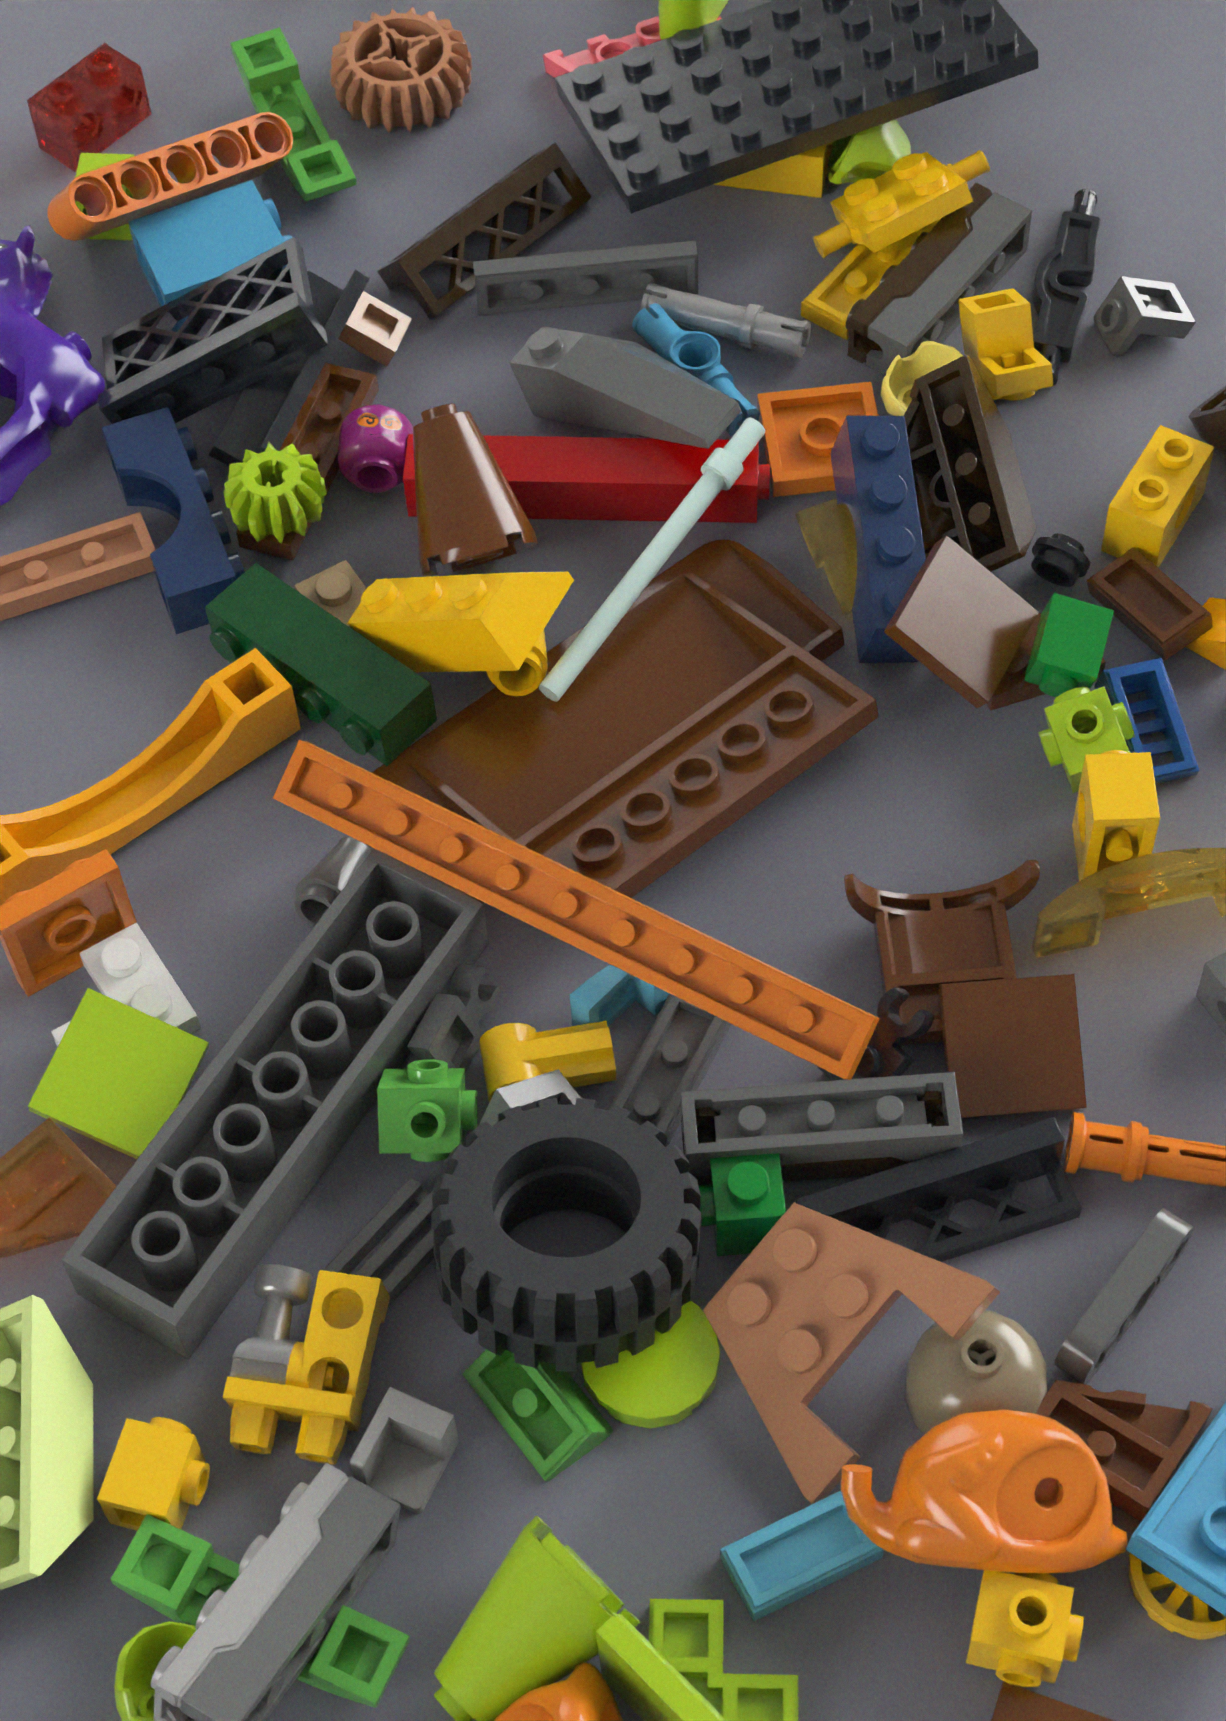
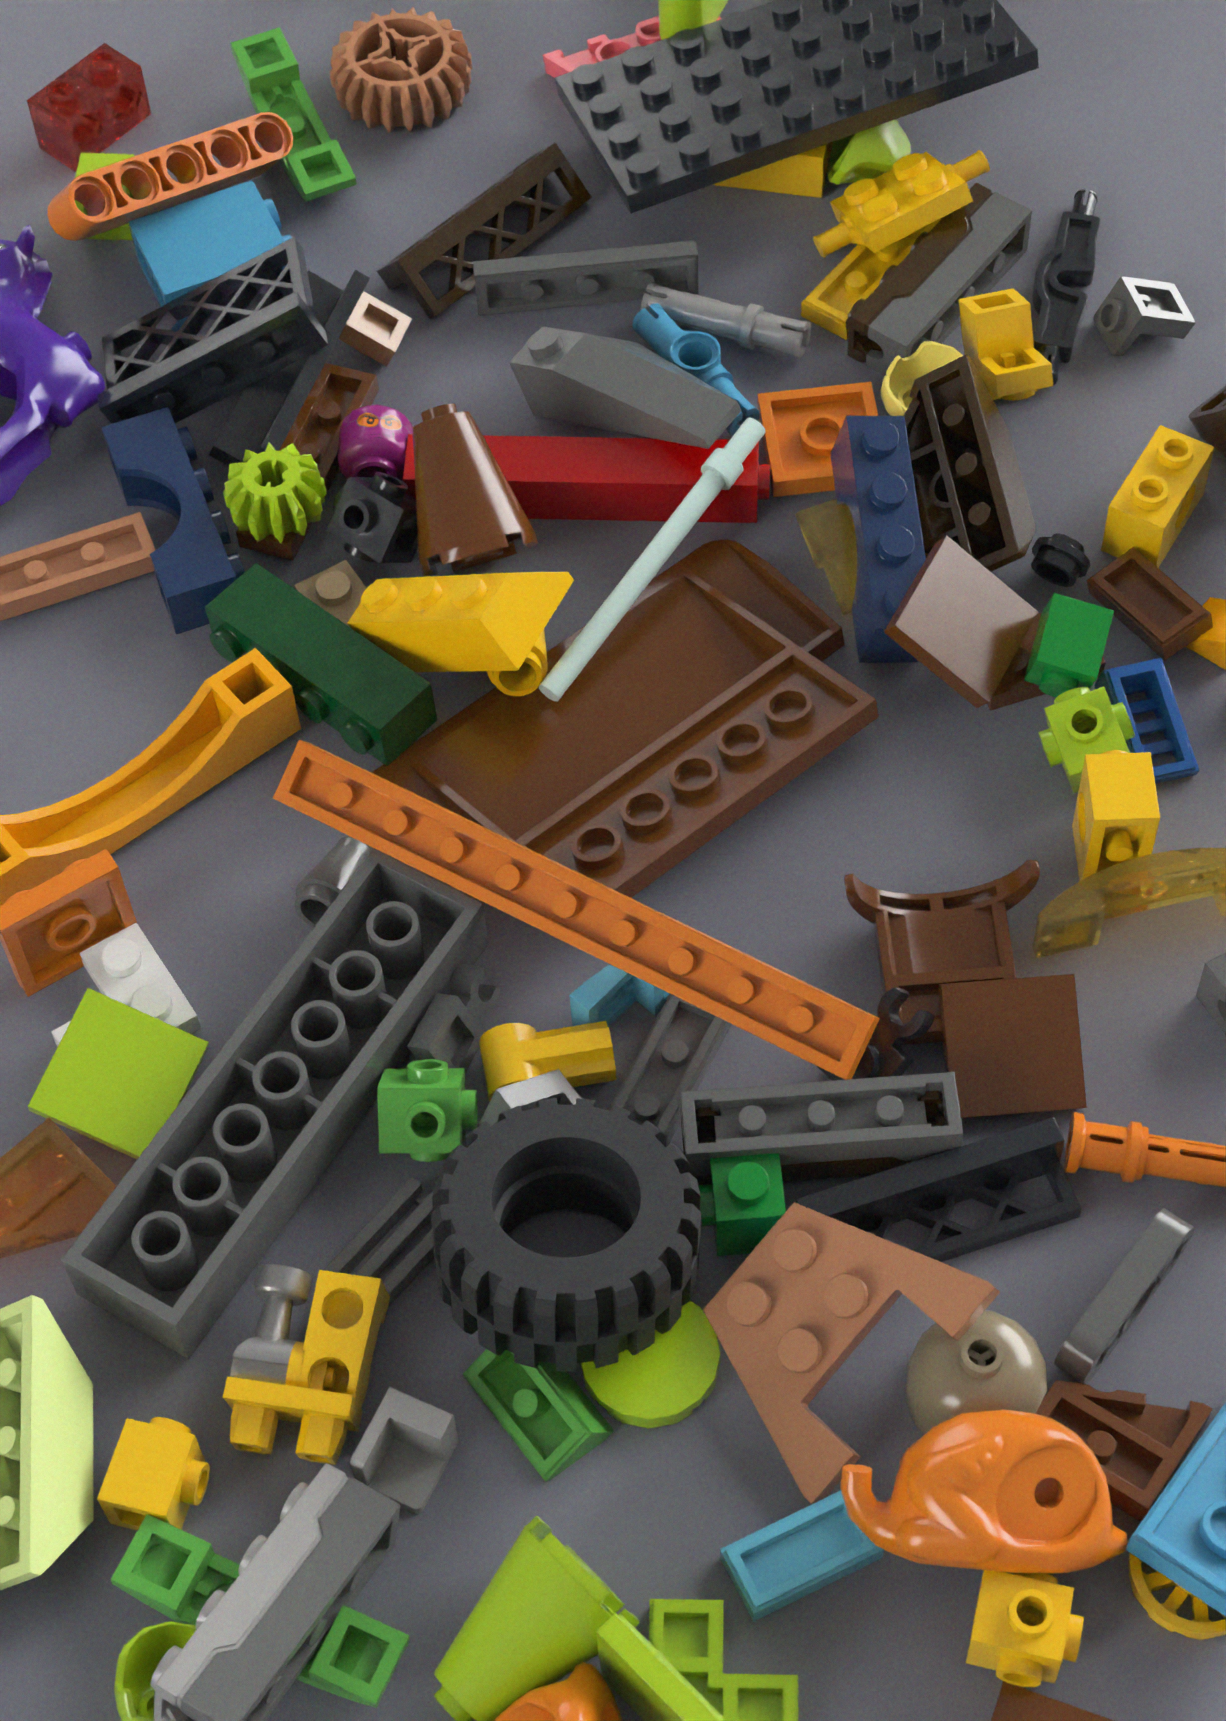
(376, 519): none -> black brick

